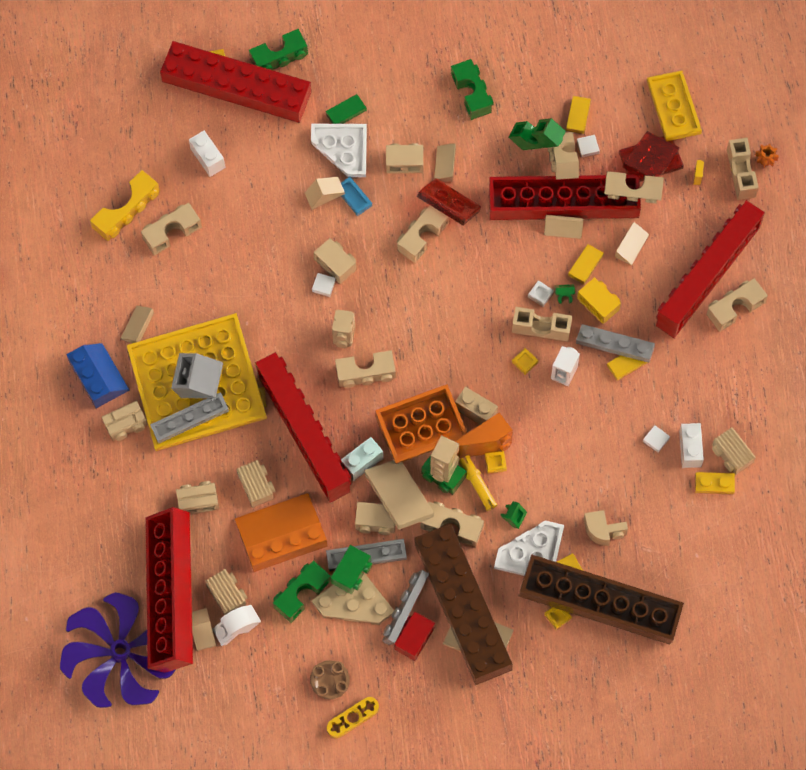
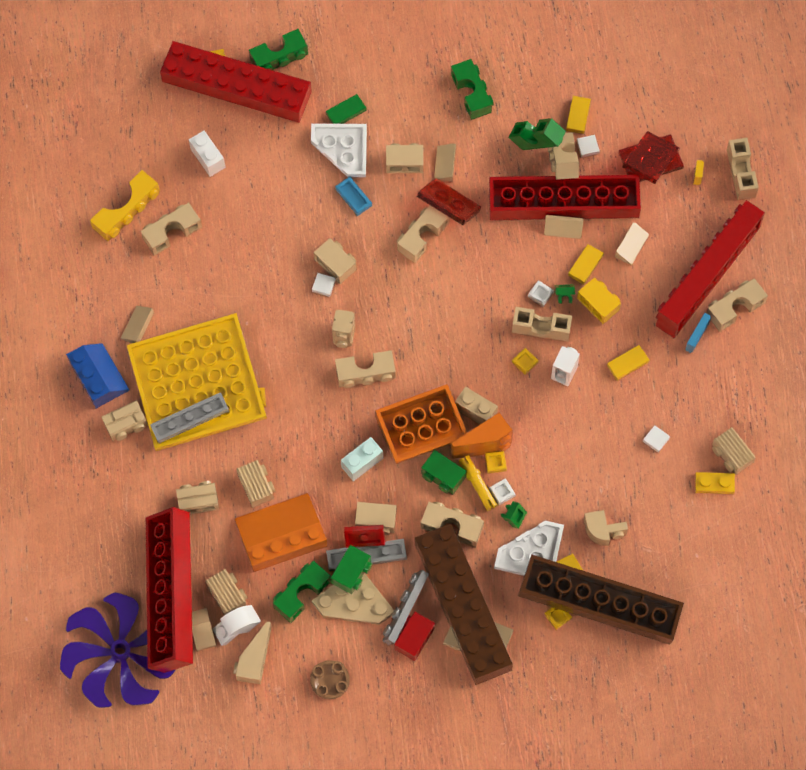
(196, 376): light grey slope -> none
(253, 658): none -> tan slope
(303, 427): red brick -> none
(323, 191): tan slope -> none
(364, 536): none -> red plate
(368, 714): yellow beam -> none
(399, 494): tan tile -> none
(444, 459): tan arch -> none
(502, 491): none -> white tile
(615, 343): light grey plate -> none
(650, 189): tan arch -> none
(674, 105): yellow tile -> none
(691, 445): white brick -> none
(698, 332): none -> dark azure tile
(767, 150): orange gear -> none

